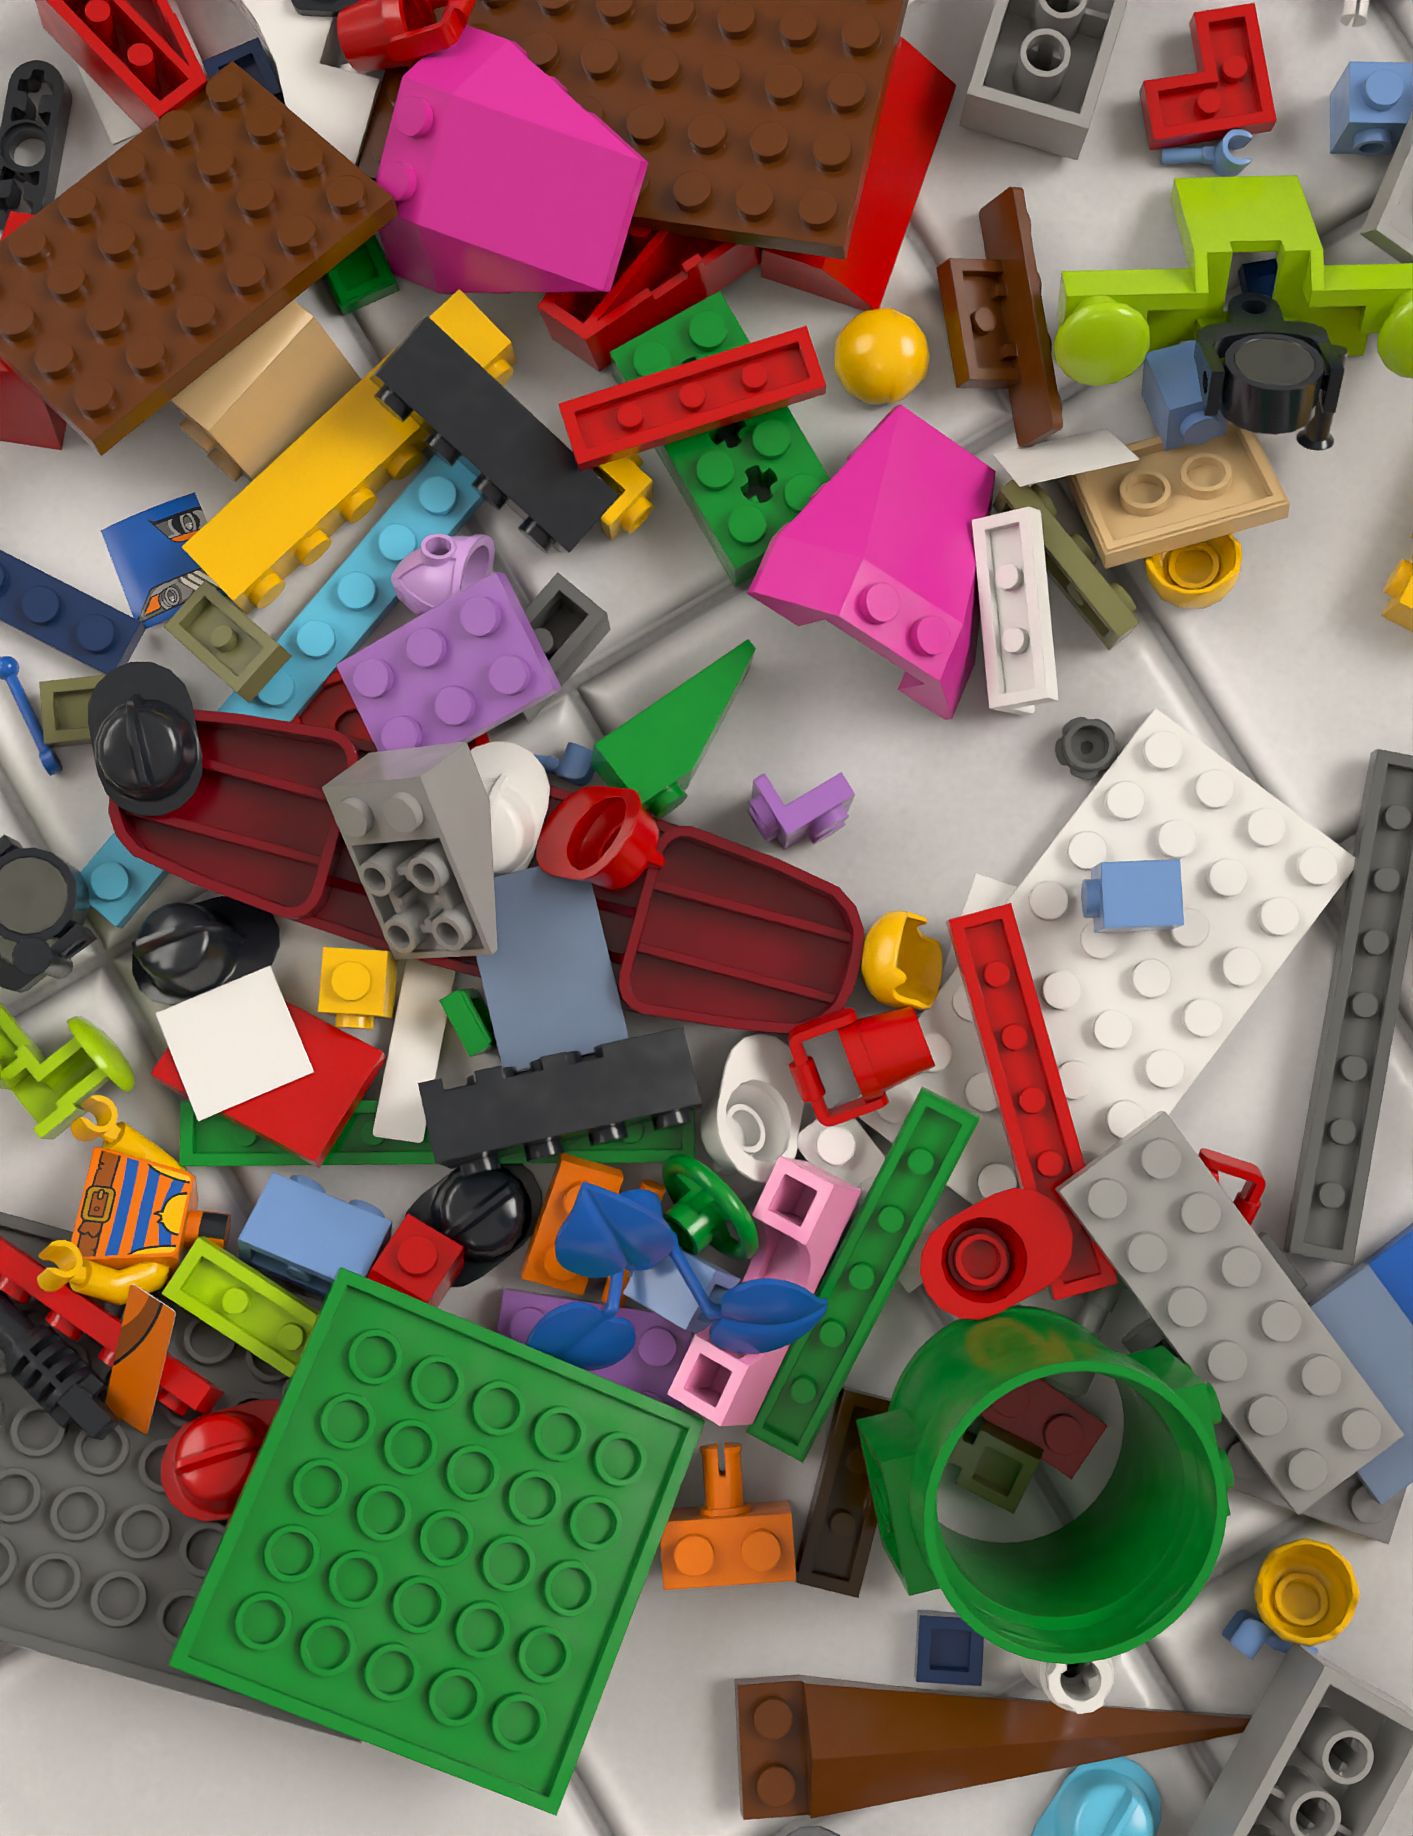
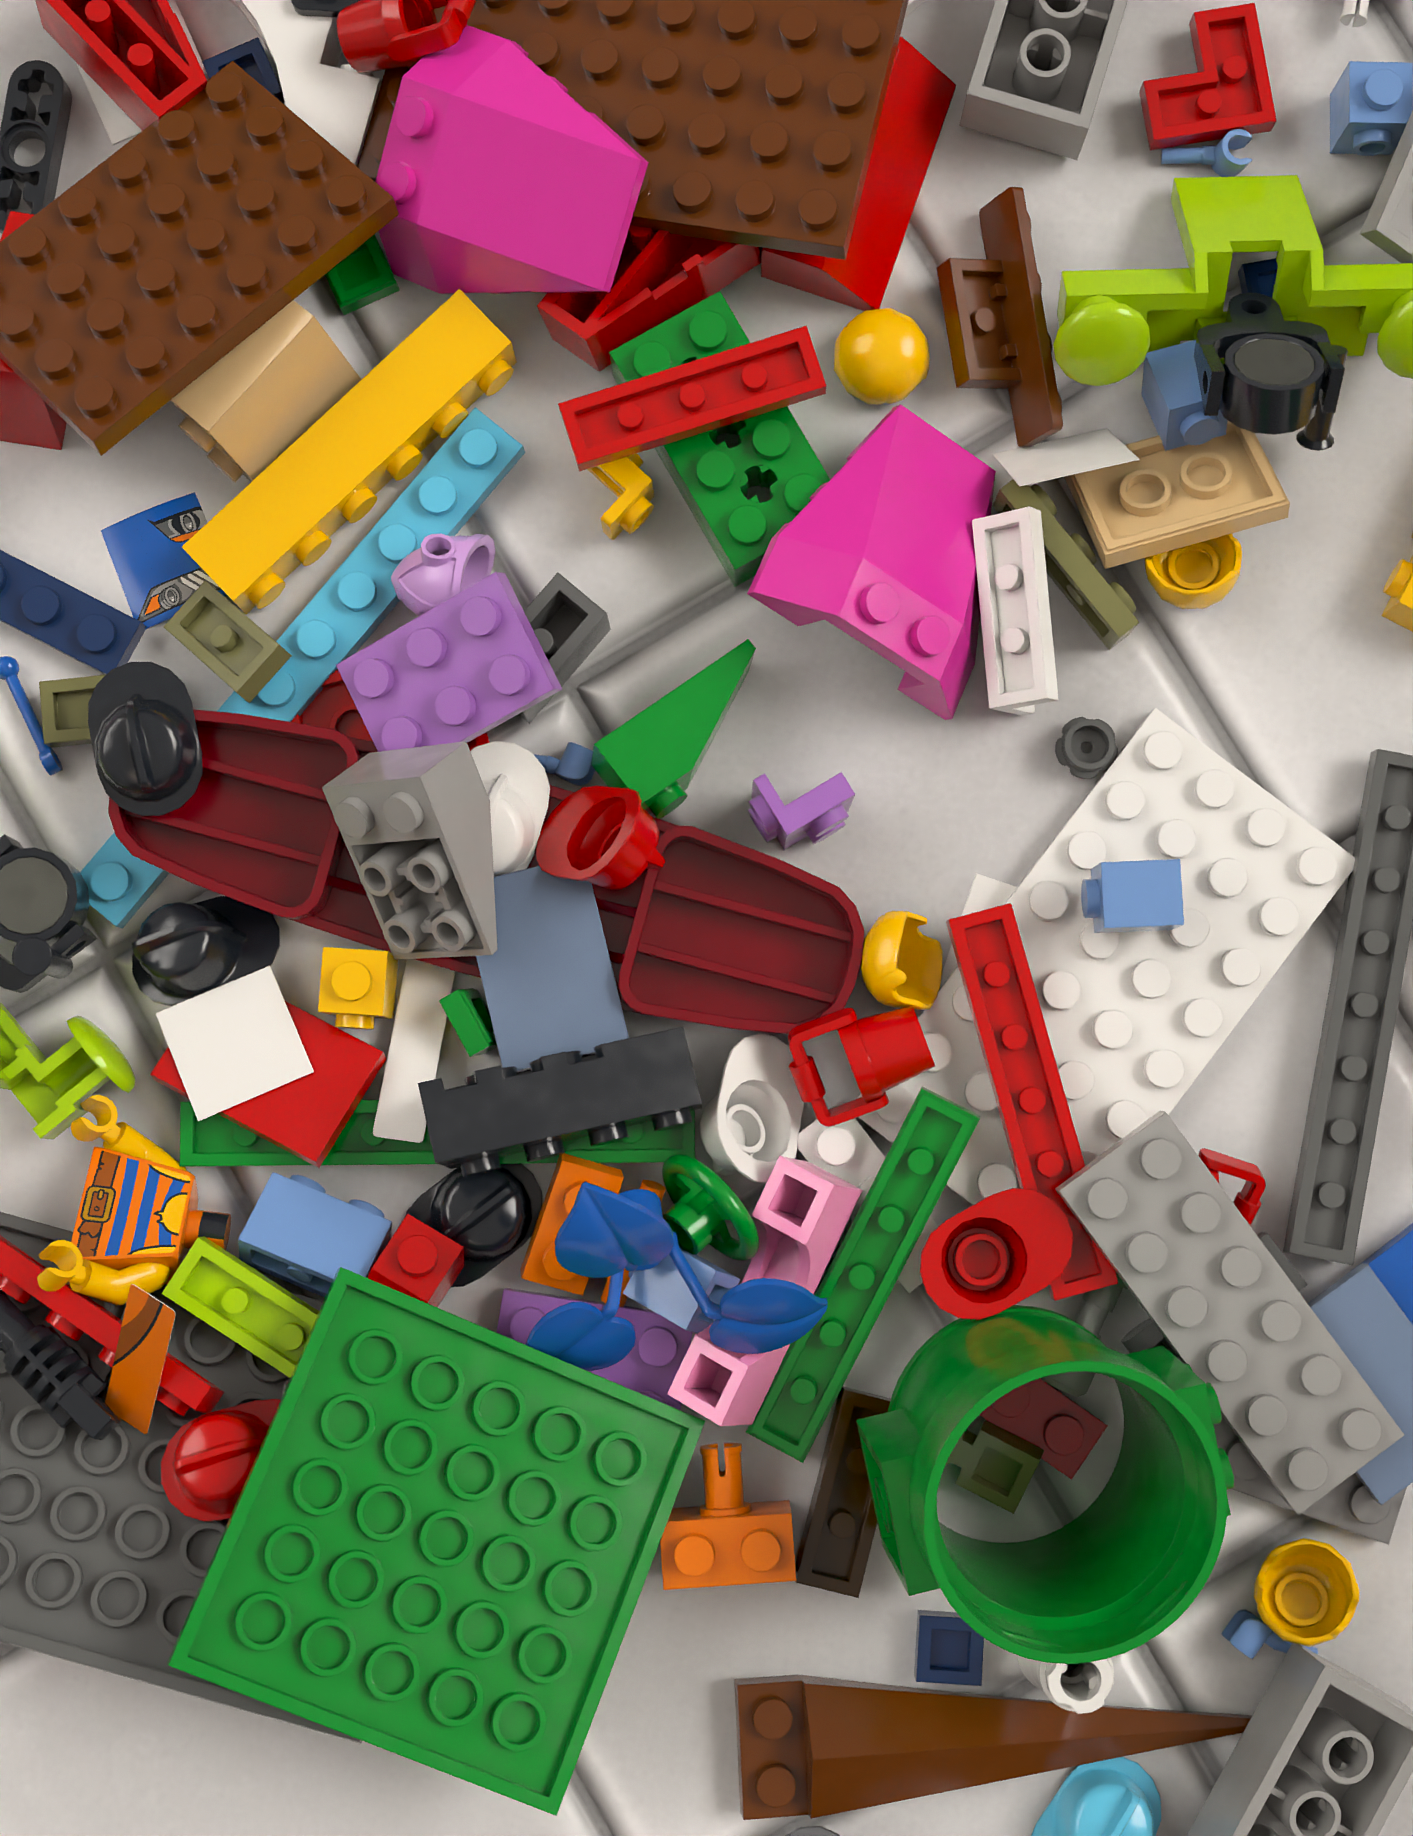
(492, 436): black brick -> none

